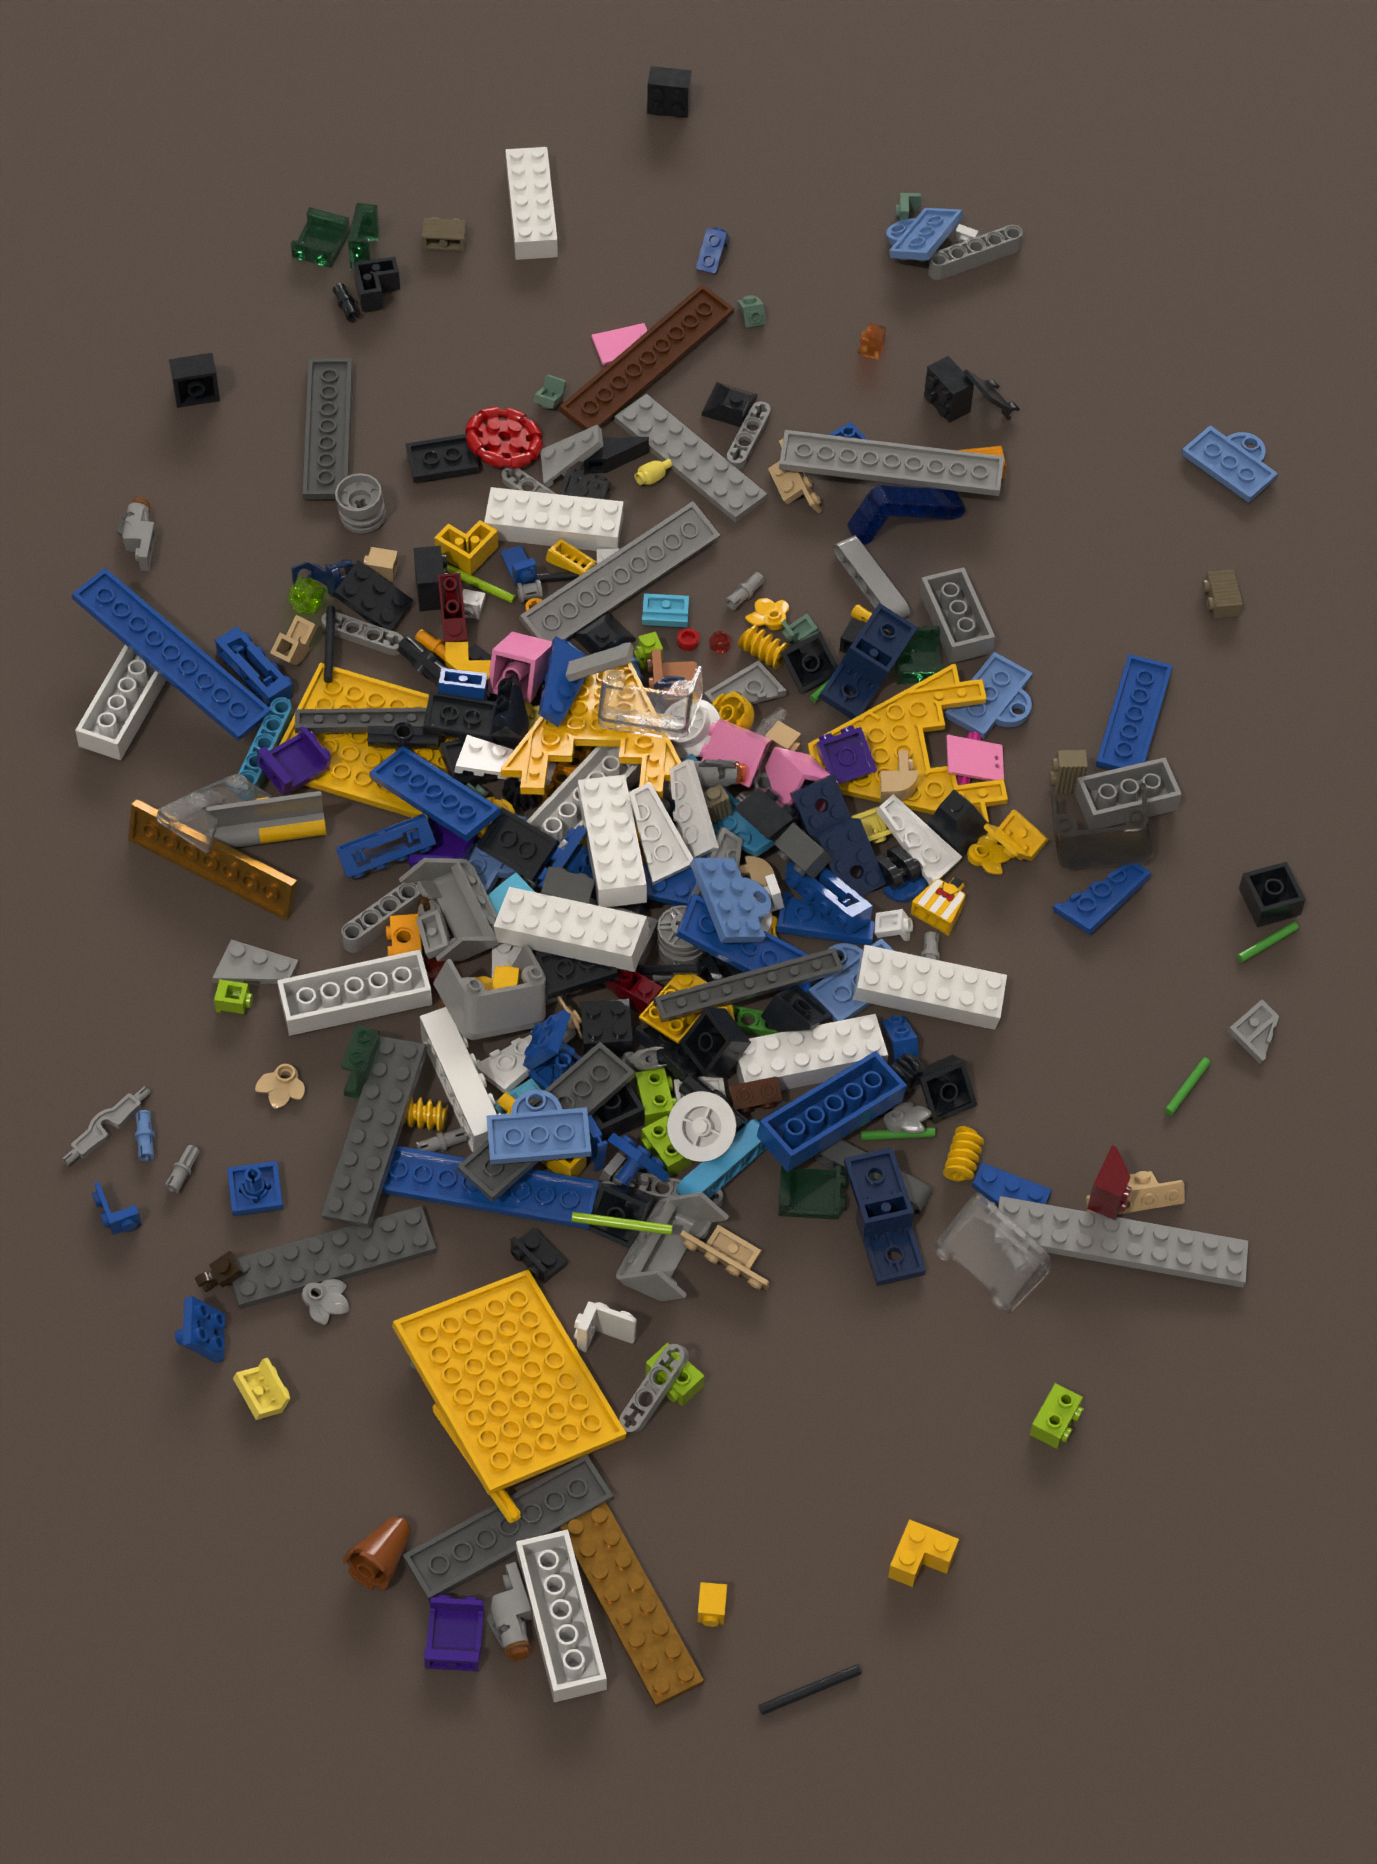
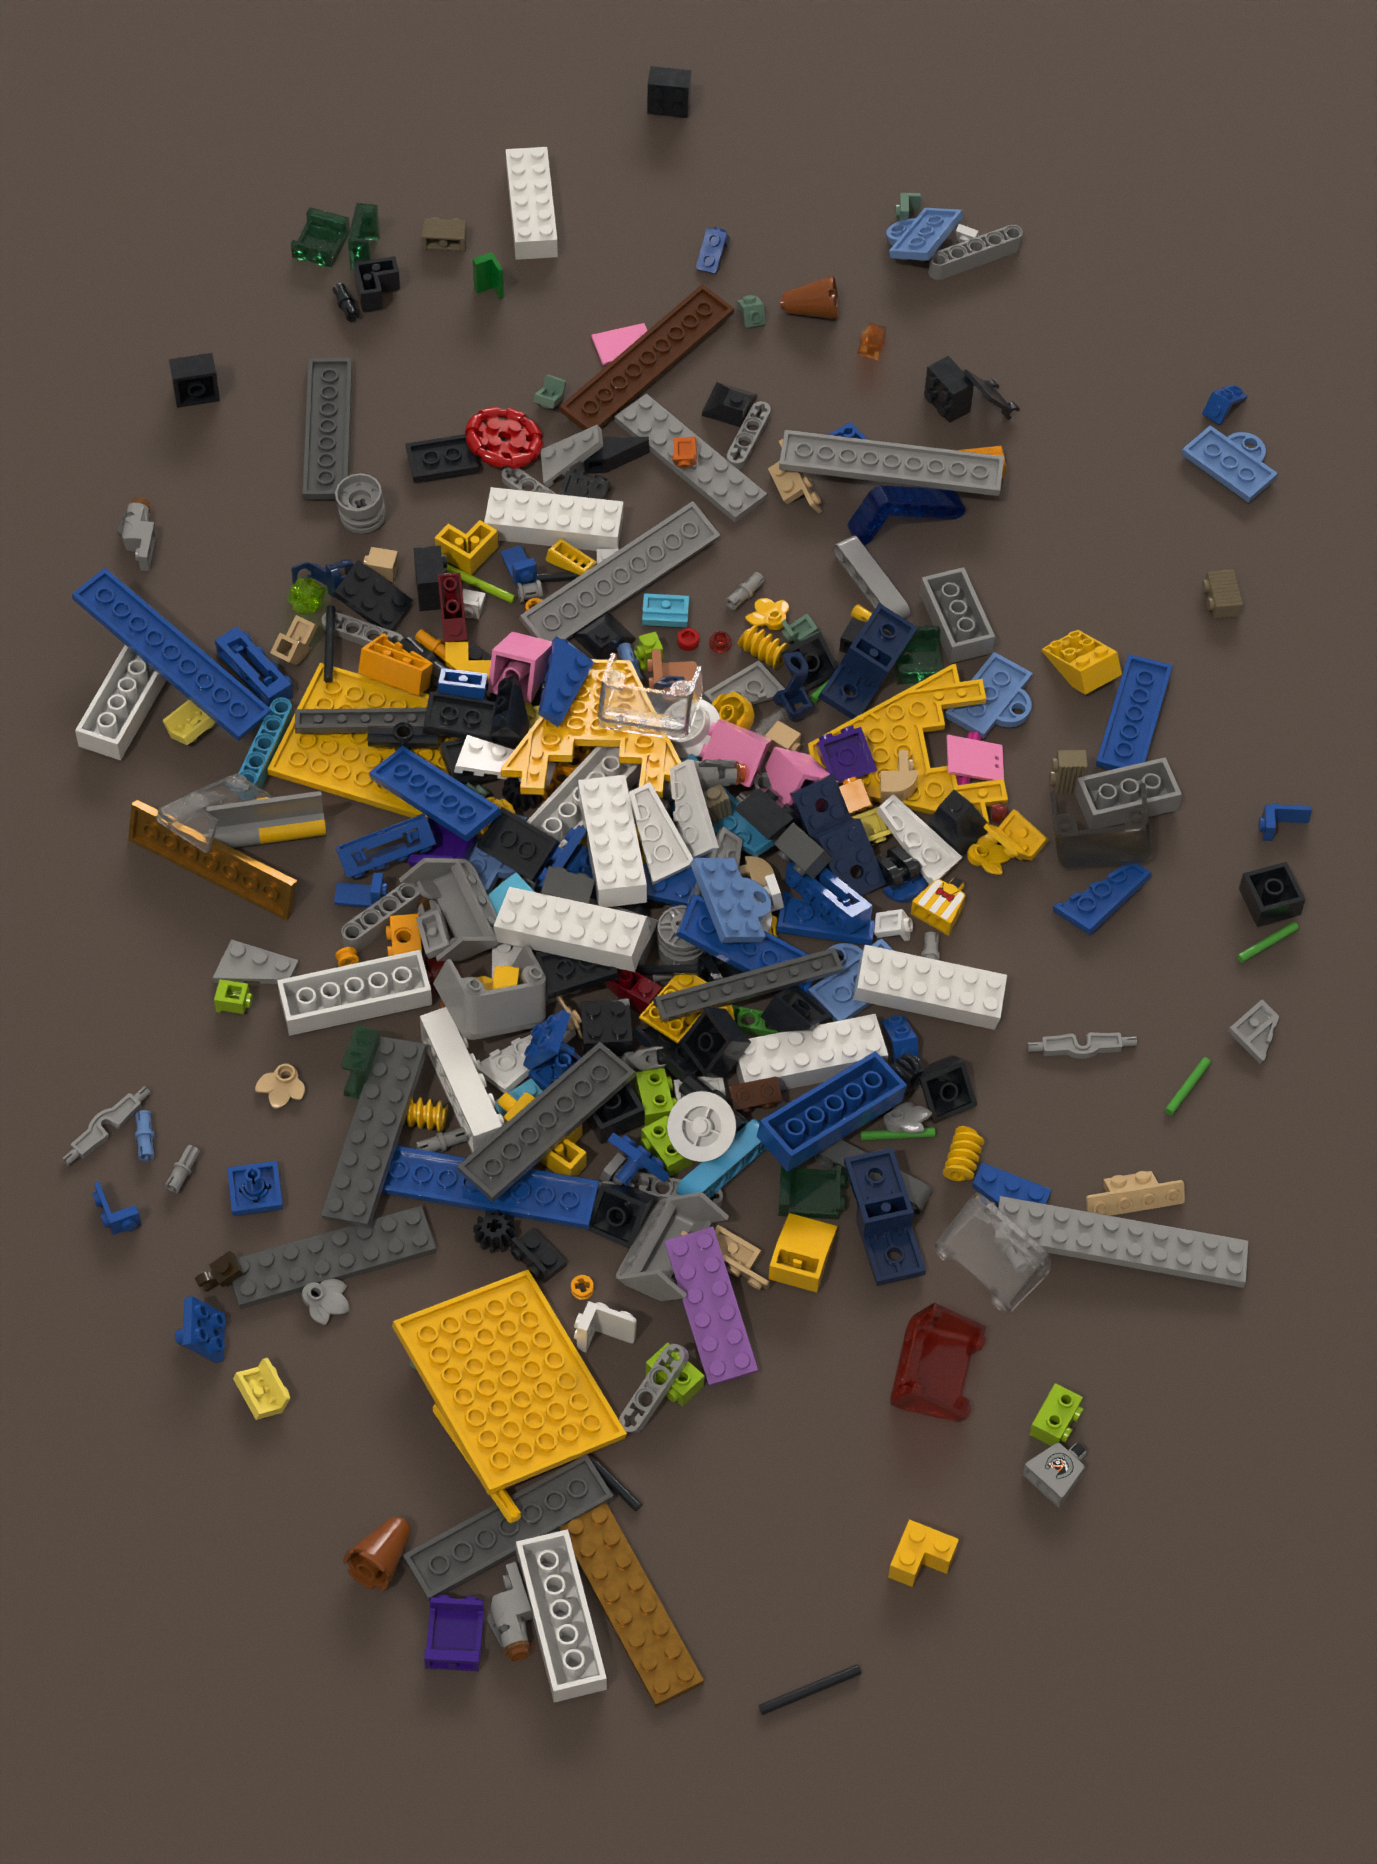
(187, 723): none -> light yellow bracket
(294, 761): dark purple panel -> none
(346, 956): none -> light orange bush
(360, 894): none -> blue bracket
(395, 666): none -> light orange wedge
(485, 1227): none -> black gear
(488, 274): none -> green panel
(538, 1131): medium blue plate -> none
(577, 1292): none -> light orange bush
(598, 1148): blue plate -> none
(599, 662): light grey tile -> none
(615, 1484): none -> black bar
(622, 1223): lime bar -> none
(652, 472): light yellow plant -> none
(685, 452): none -> orange bracket
(711, 1306): none -> medium lavender plate
(712, 1604): yellow brick -> none
(794, 692): none -> dark blue piece
(802, 1252): none -> yellow slope
(813, 299): none -> dark orange cone
(855, 796): none -> light orange brick
(936, 1363): none -> clear red windscreen
(999, 812): none -> clear red plate
(1056, 1471): none -> light grey torso
(1068, 1045): none -> light grey piece
(1083, 661): none -> yellow slope
(1111, 1186): dark red slope -> none
(1221, 402): none -> blue bracket
(1281, 813): none -> blue bracket

